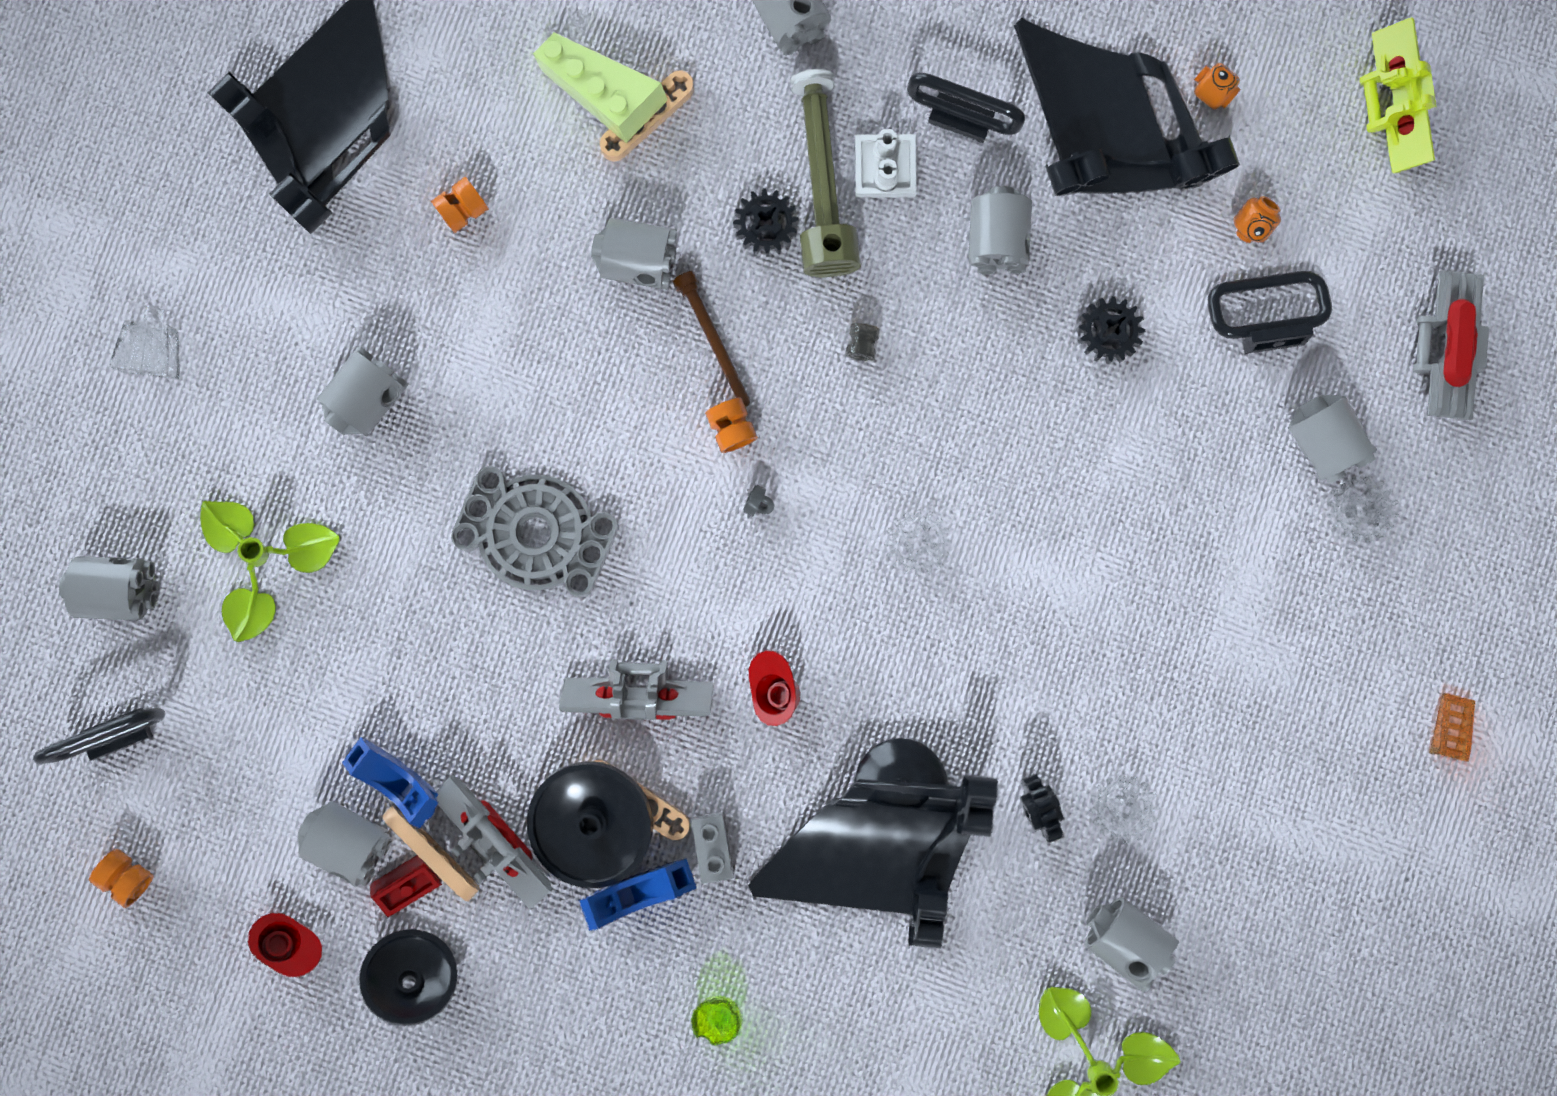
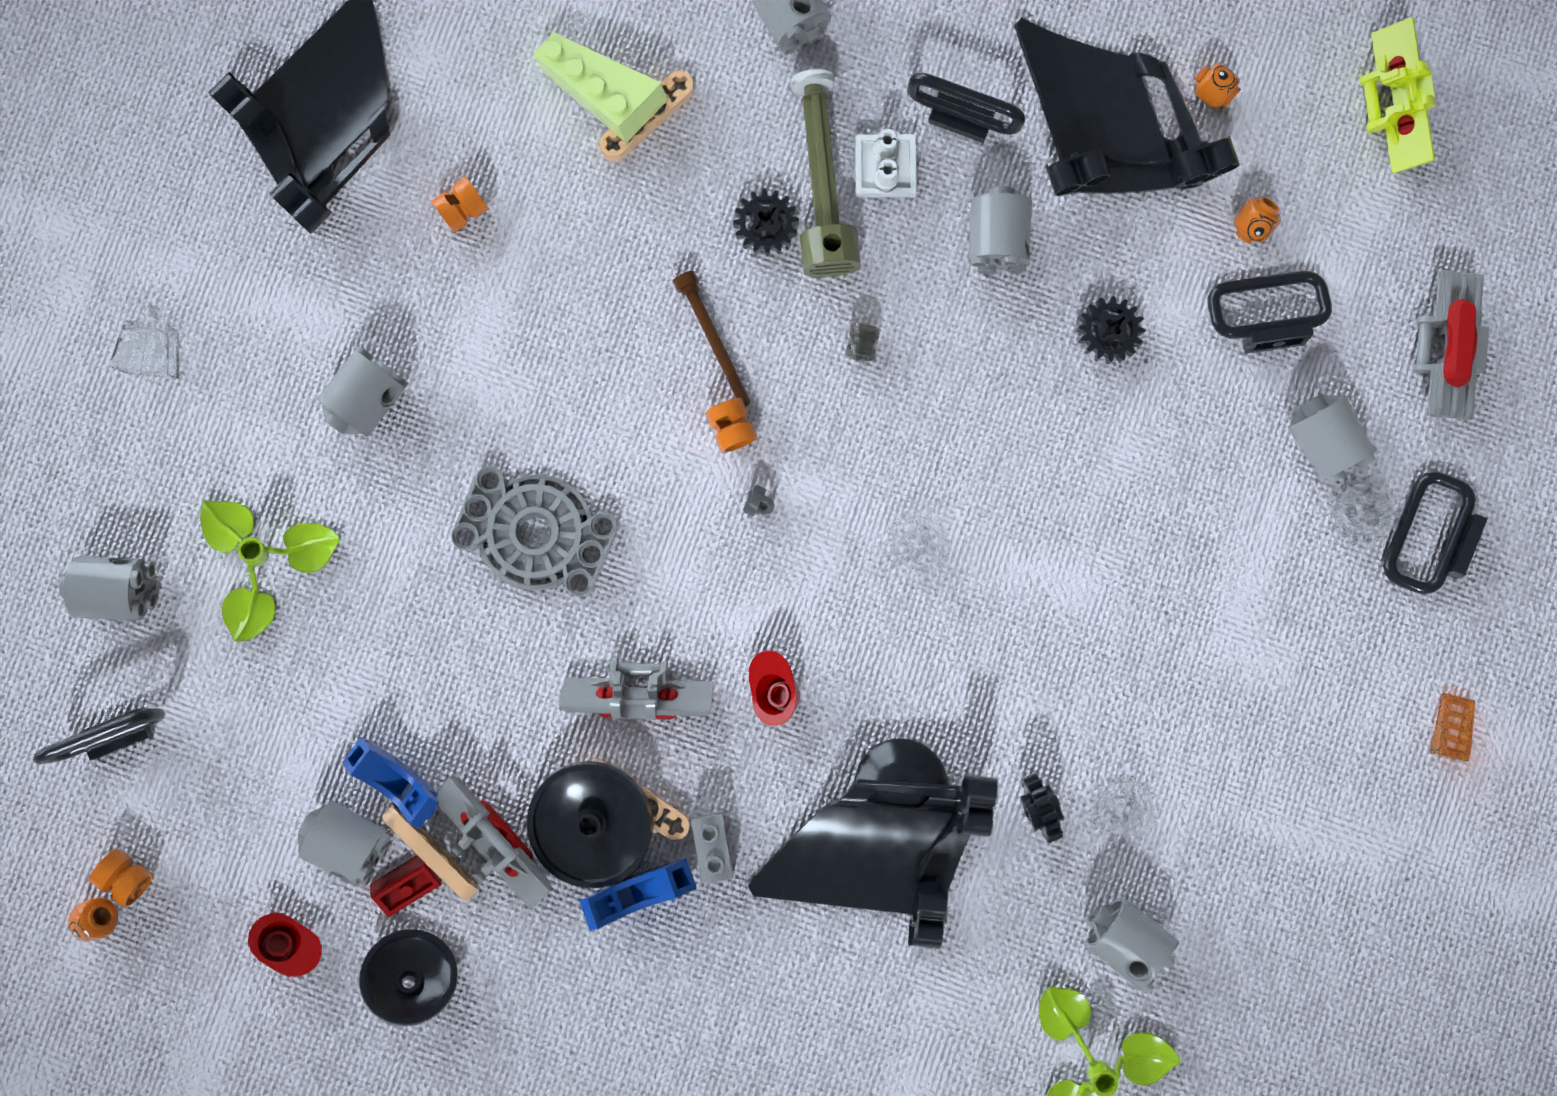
(93, 919): none -> orange head
(635, 253): light grey cylinder -> none
(717, 1020): clear neon green hair -> none
(1459, 546): none -> black bar

